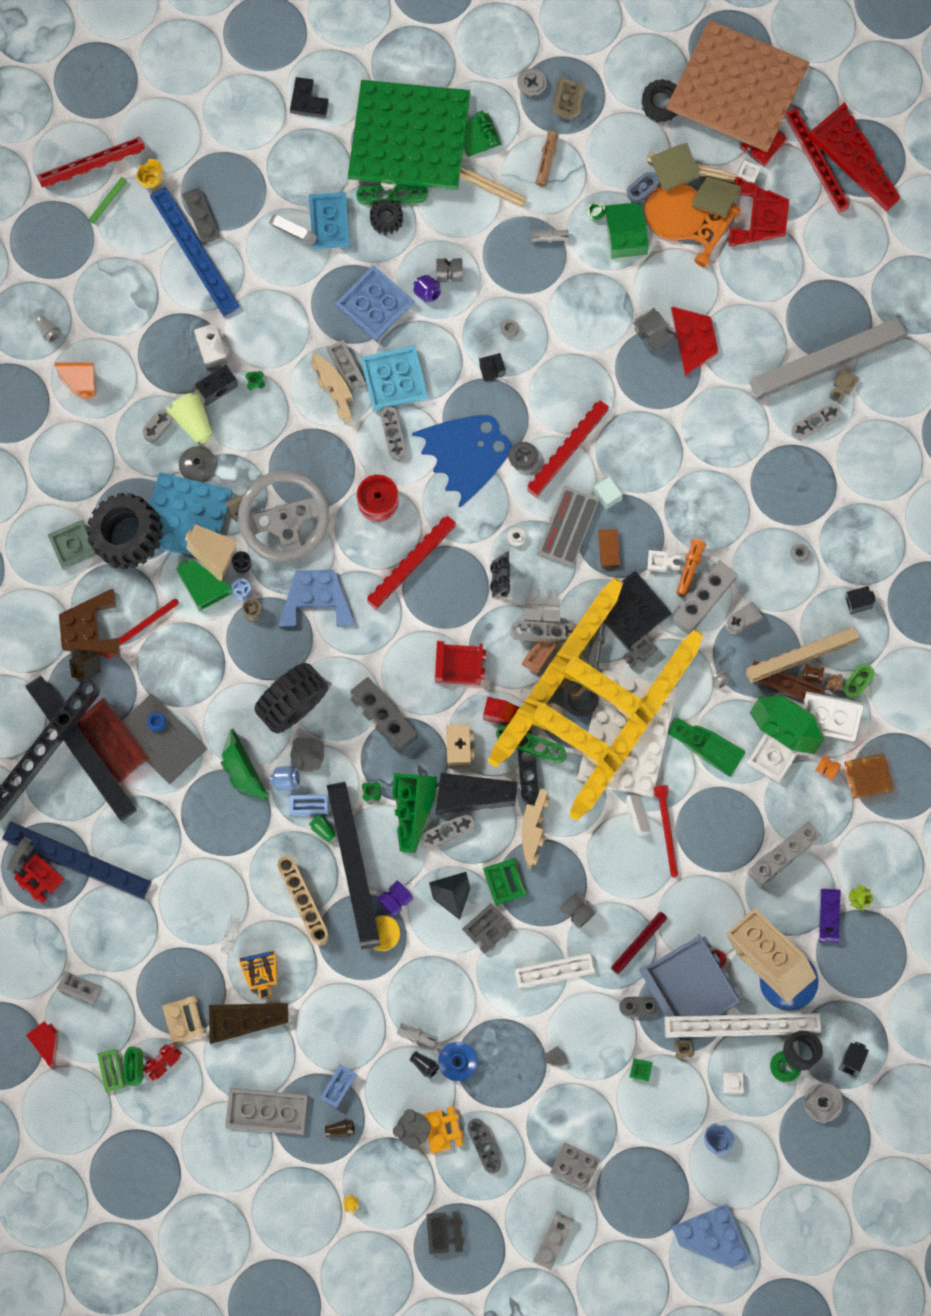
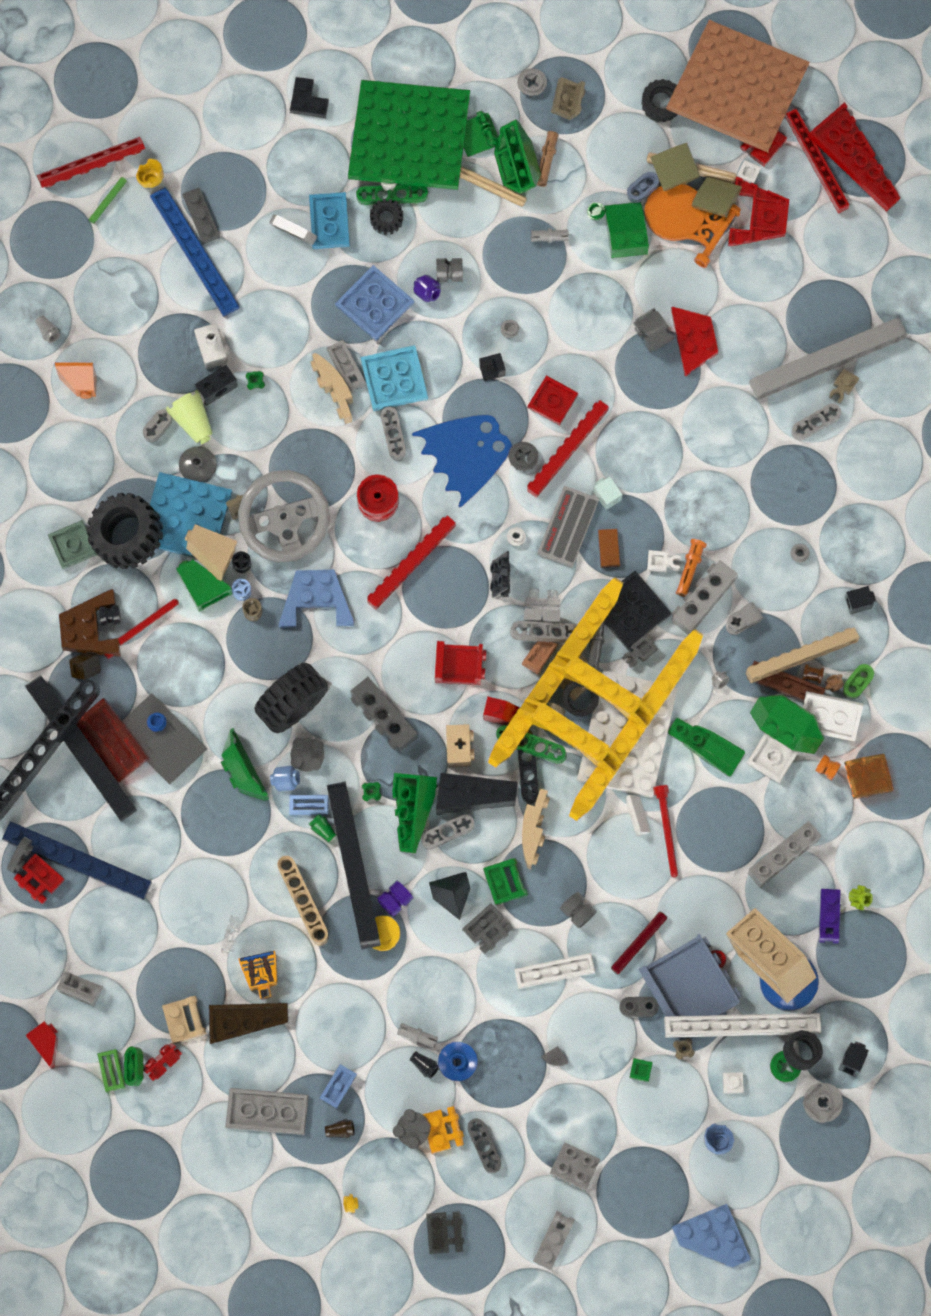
(110, 615): none -> black wheel
(516, 158): none -> green wedge
(553, 400): none -> red plate

